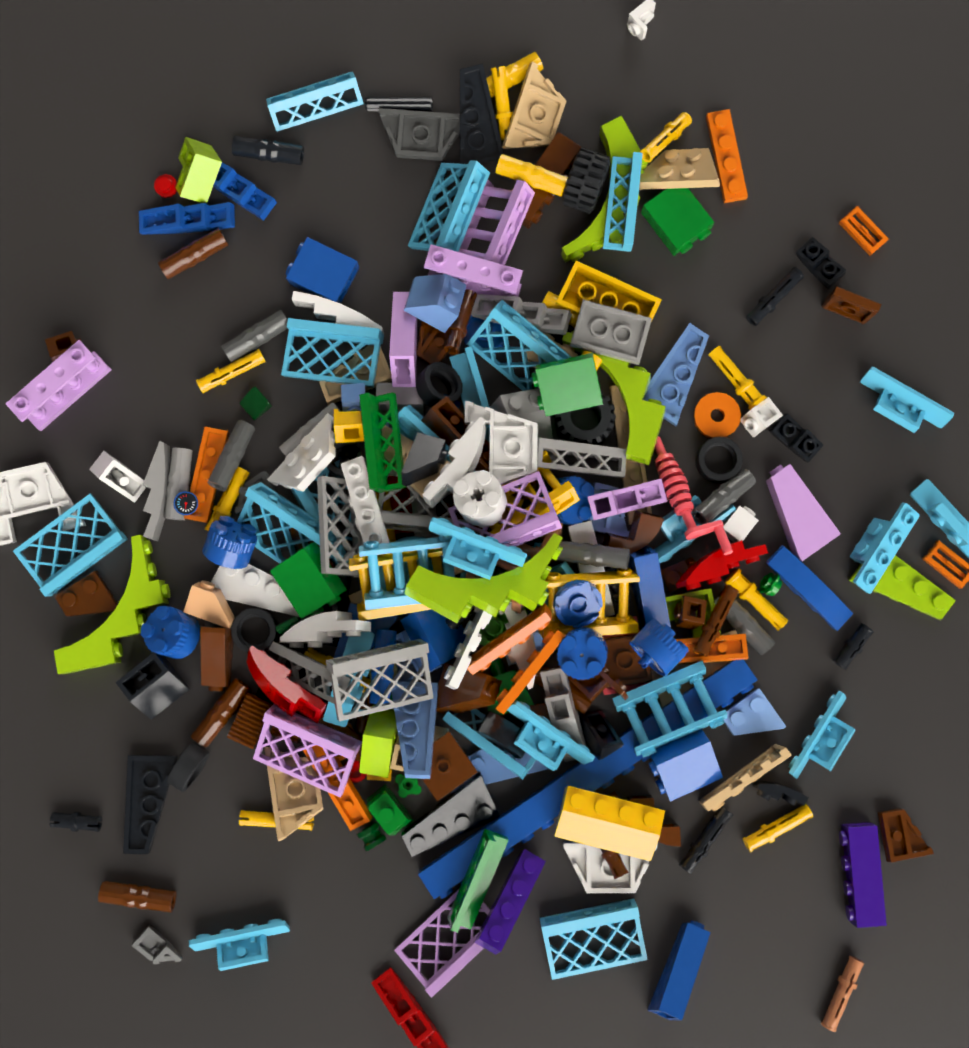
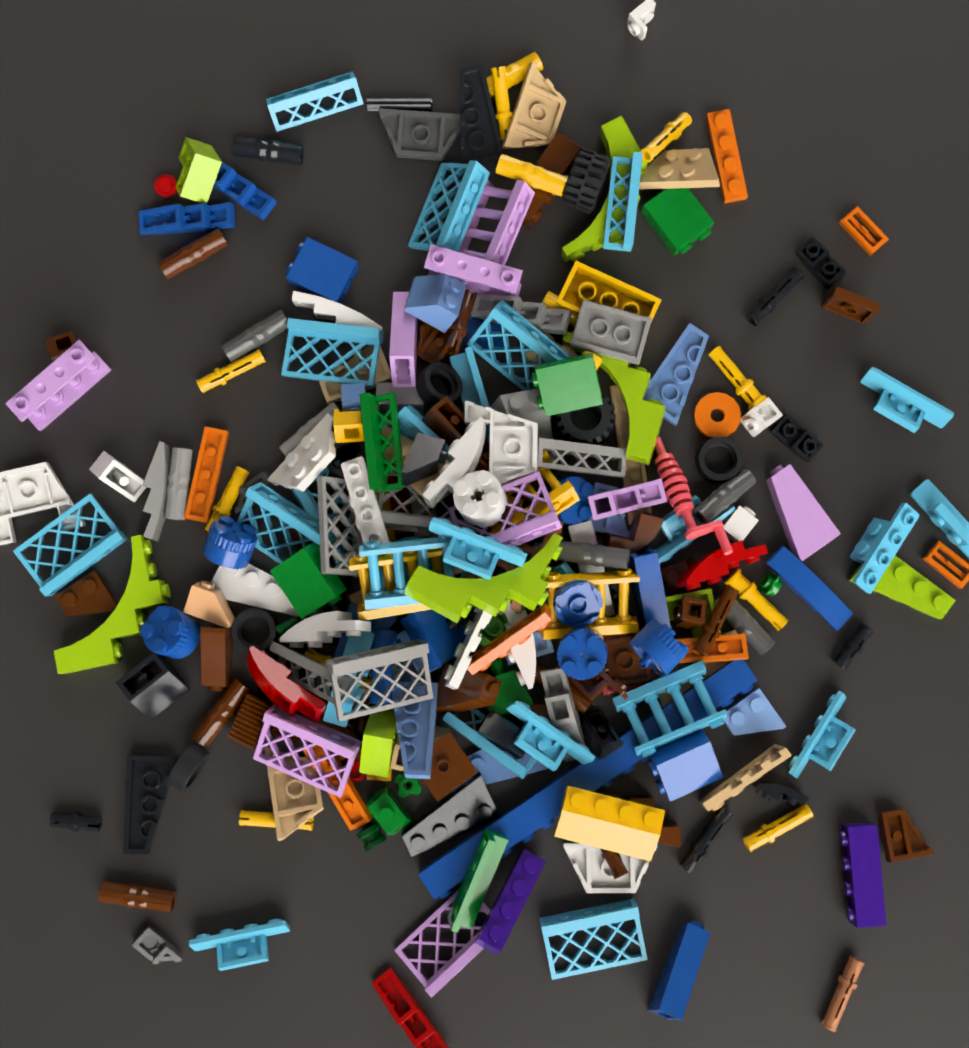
(185, 503): black tile -> none
(231, 455): dark grey axle -> none
(255, 403): dark green slope -> none
(535, 662): orange plate -> none

